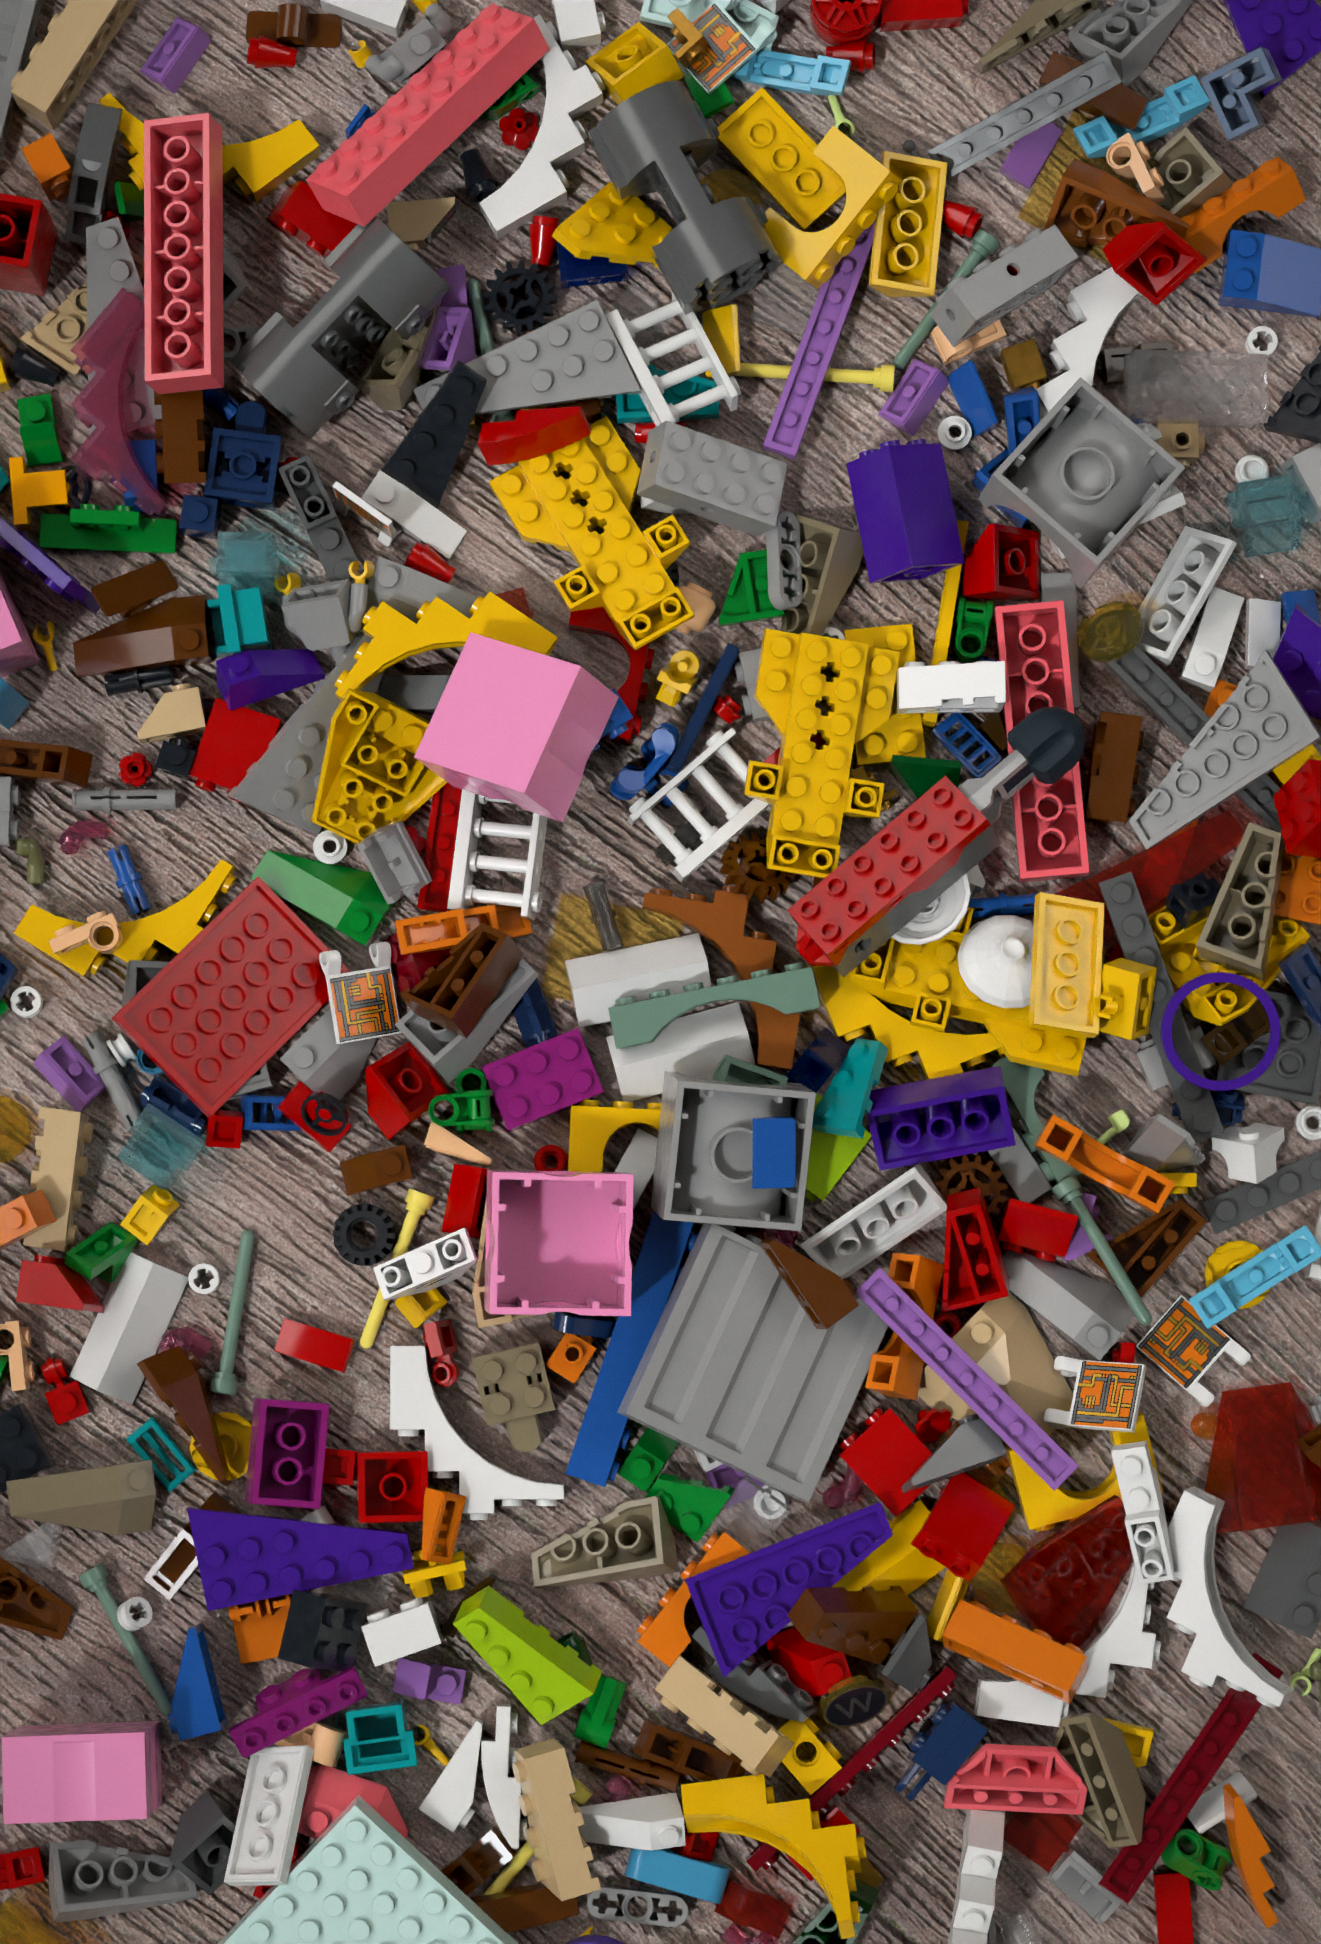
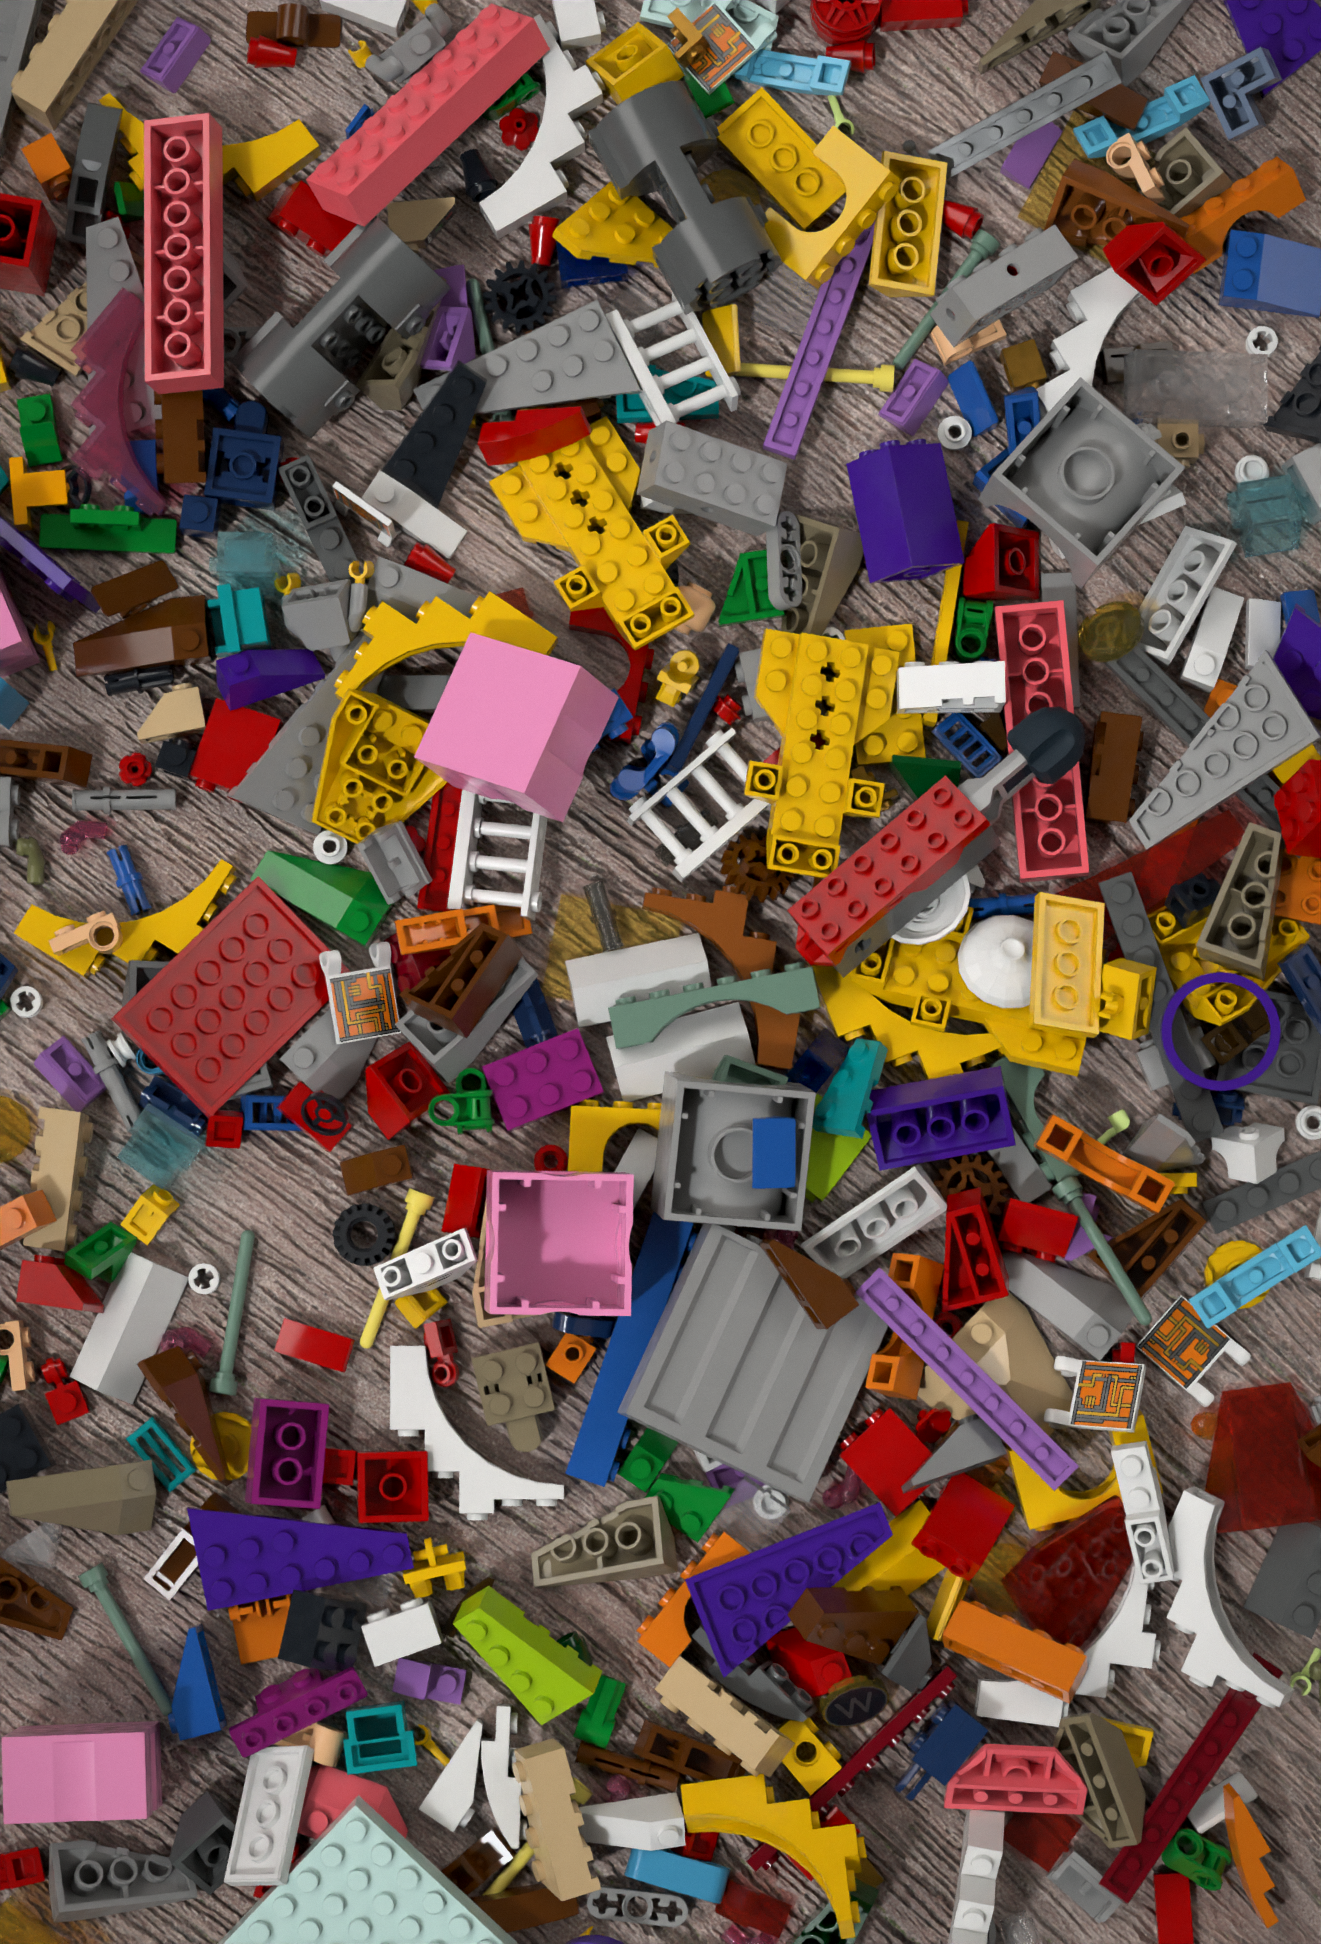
(144, 1610): white bush -> none
(441, 1513): orange slope -> none
(445, 1142): light nougat slope -> none

